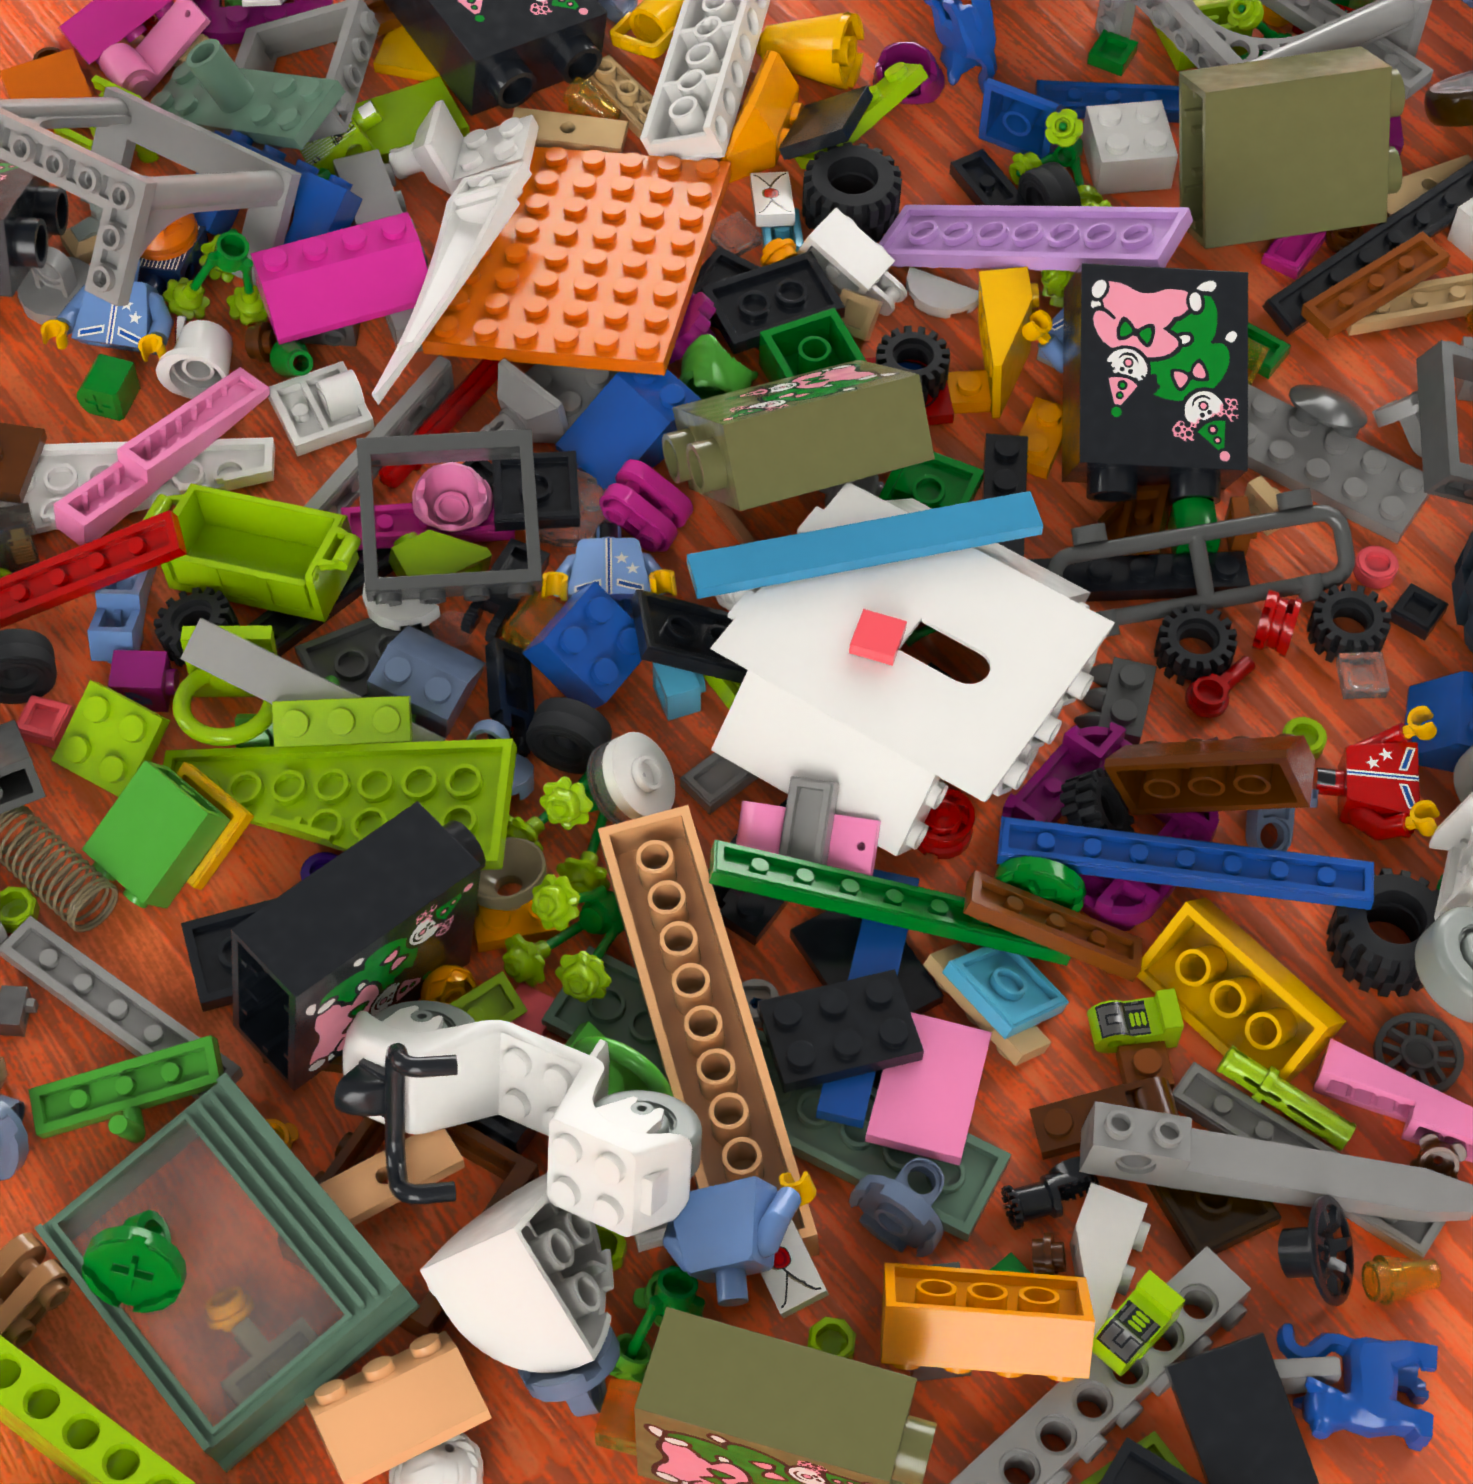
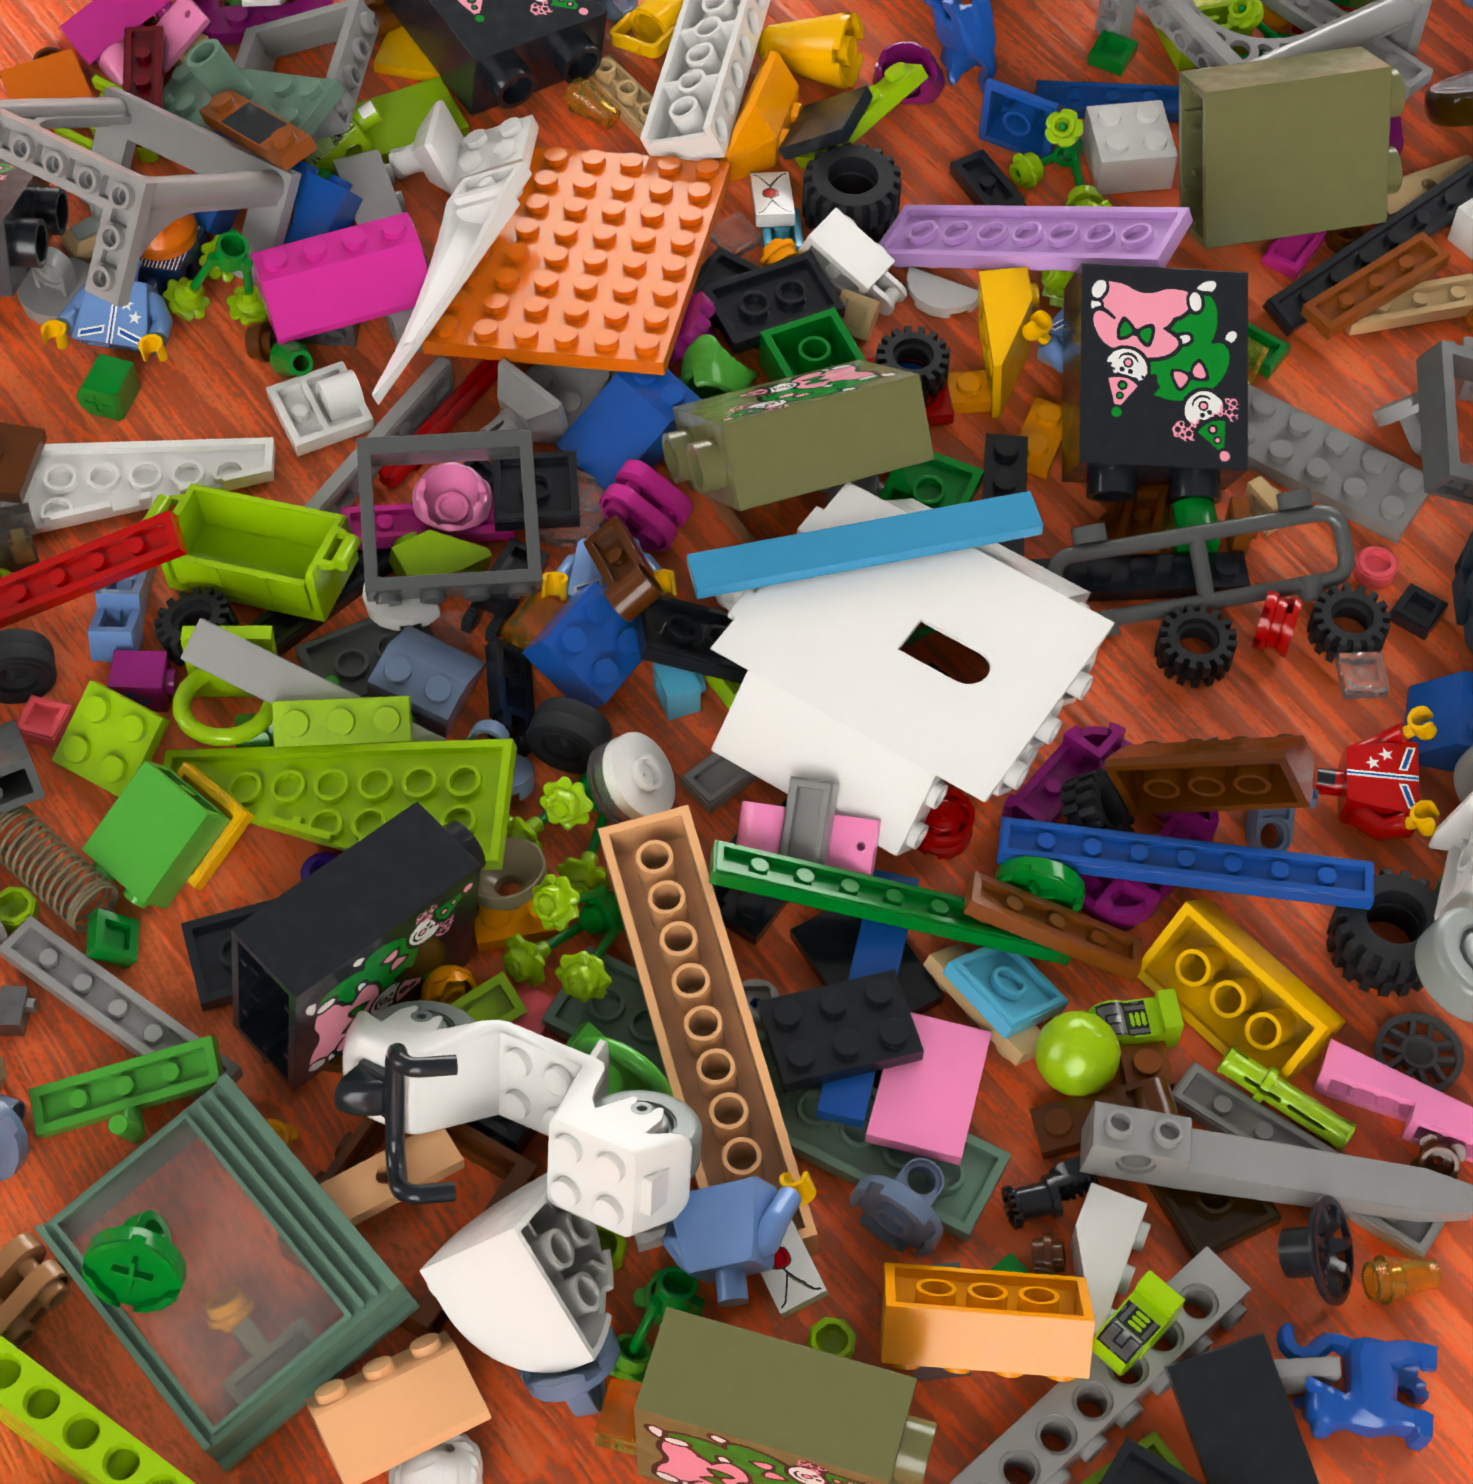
(112, 938): none -> green plate
(144, 63): none -> dark red tile
(156, 457): bright pink slope -> none
(198, 358): white hat -> none
(257, 129): none -> dark orange plate
(576, 131): tan tile -> none
(624, 569): none -> reddish brown plate
(877, 637): coral tile -> none
(1048, 186): black tyre -> none
(1077, 1053): none -> lime piece
(1121, 698): dark grey plate -> none
(1209, 694): red plate -> none
(1312, 731): lime tile -> none
(1329, 408): dark grey dish -> none

